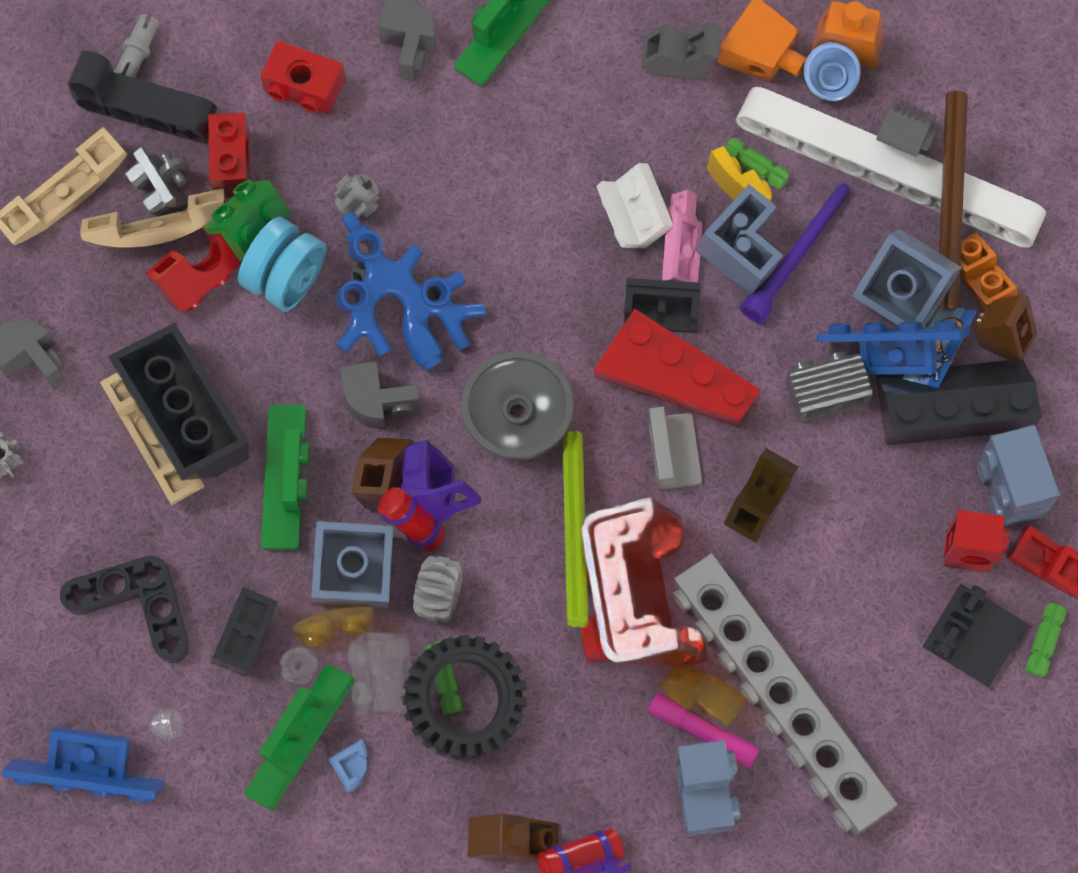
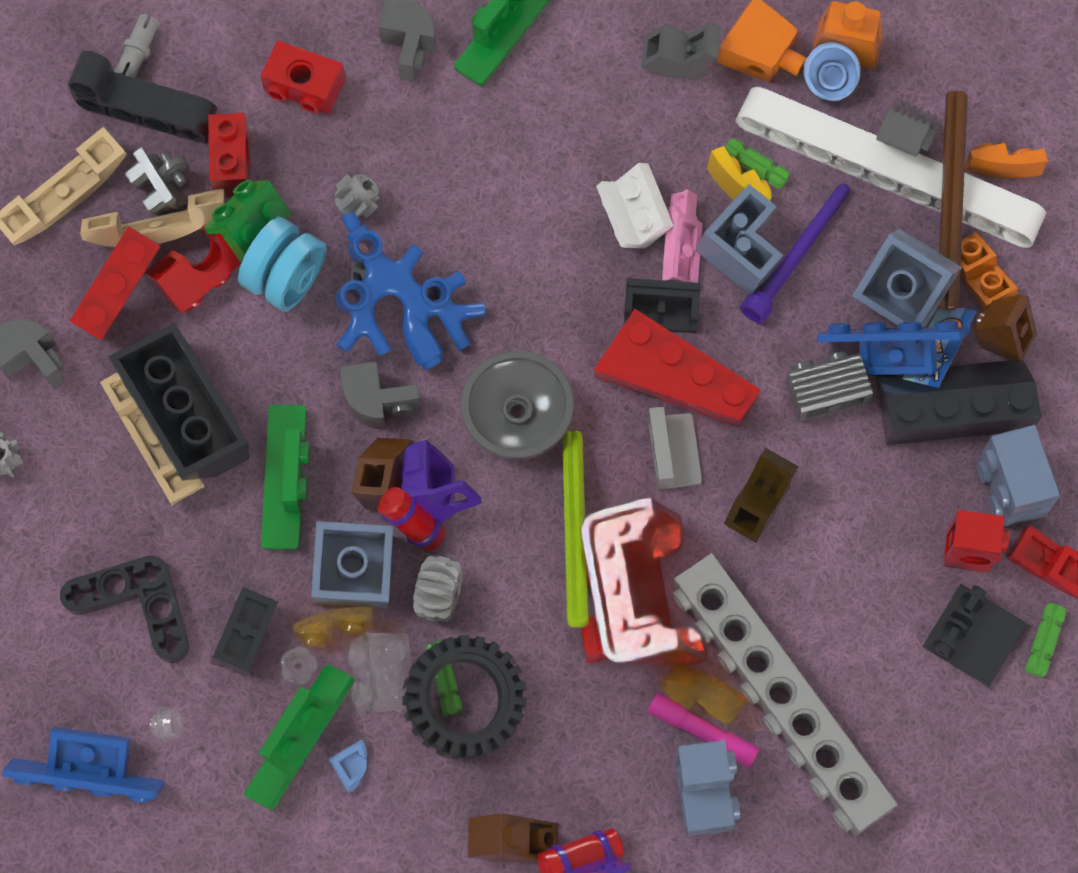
(115, 283): none -> red arch
(995, 161): none -> orange slope

